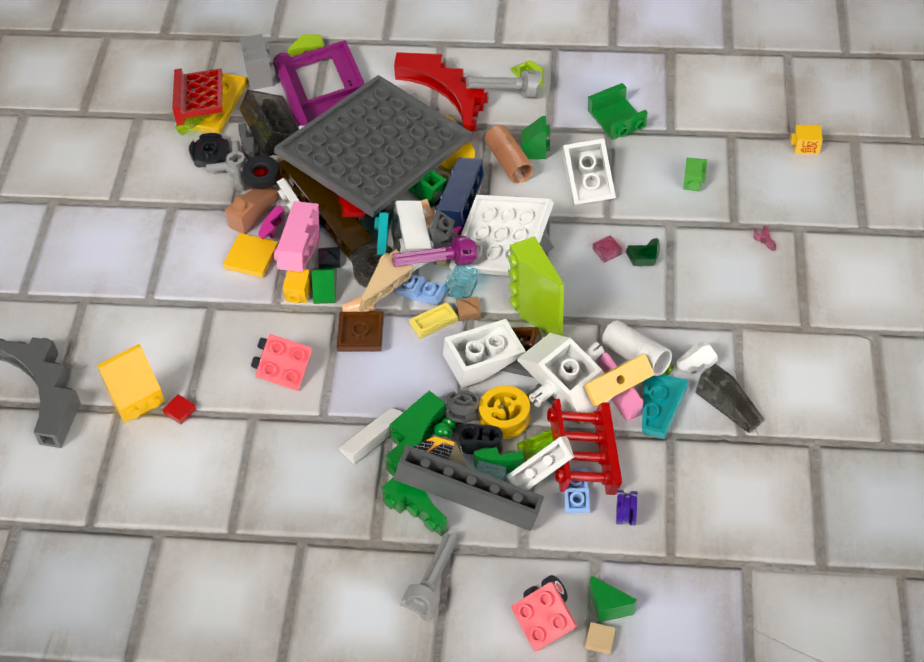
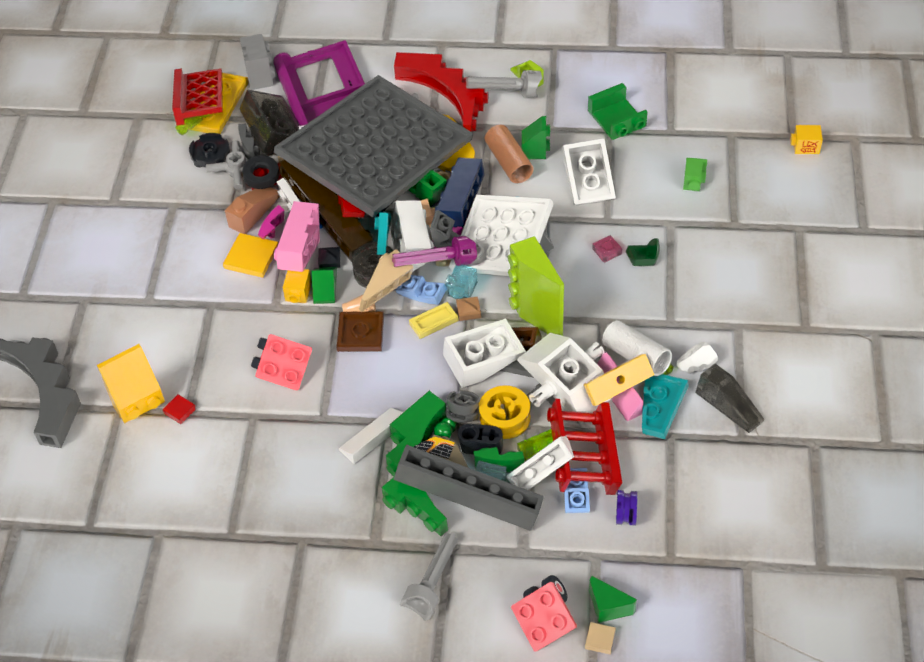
(306, 43): lime slope -> none
(765, 238): clear pink piece -> none

